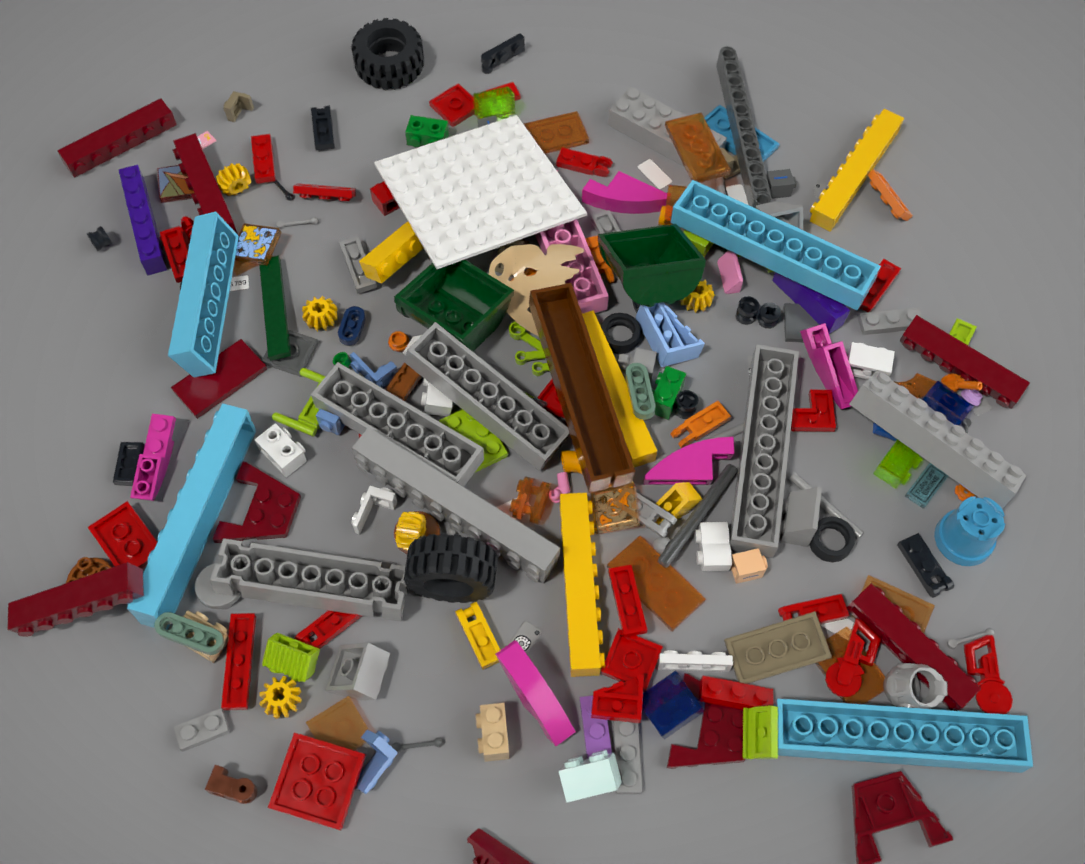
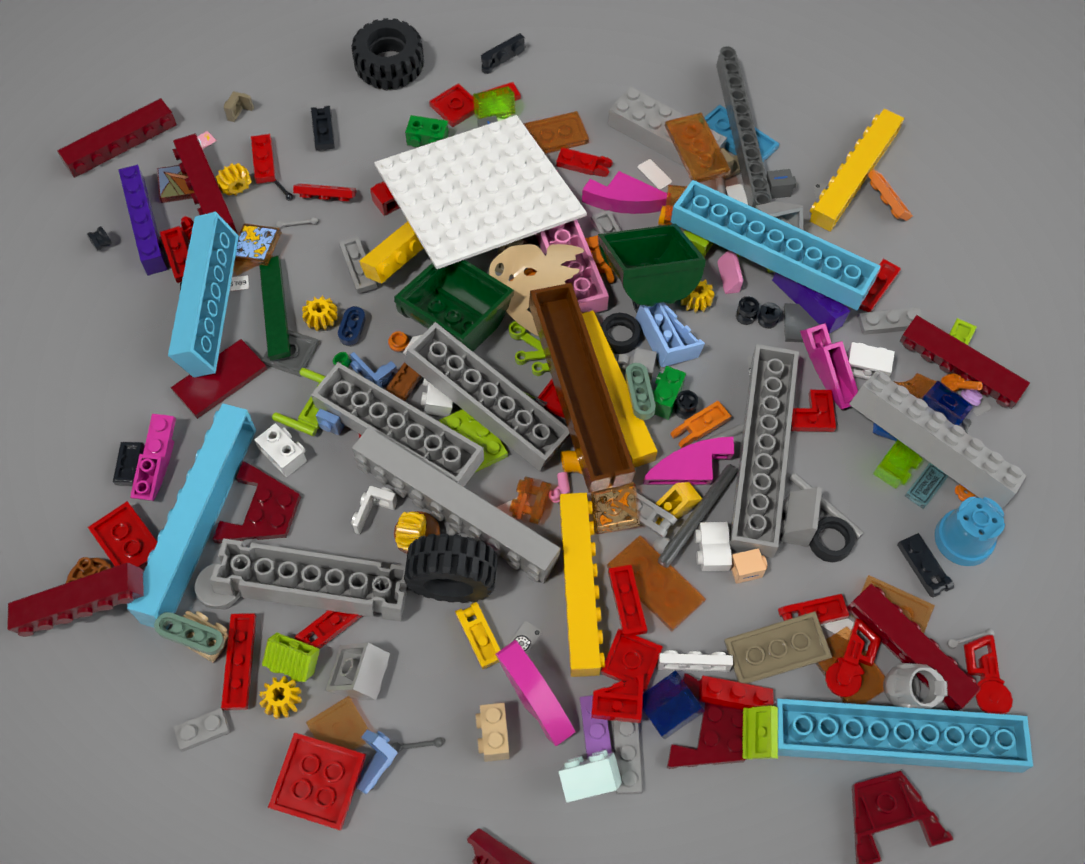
(237, 790): copper leg -> none

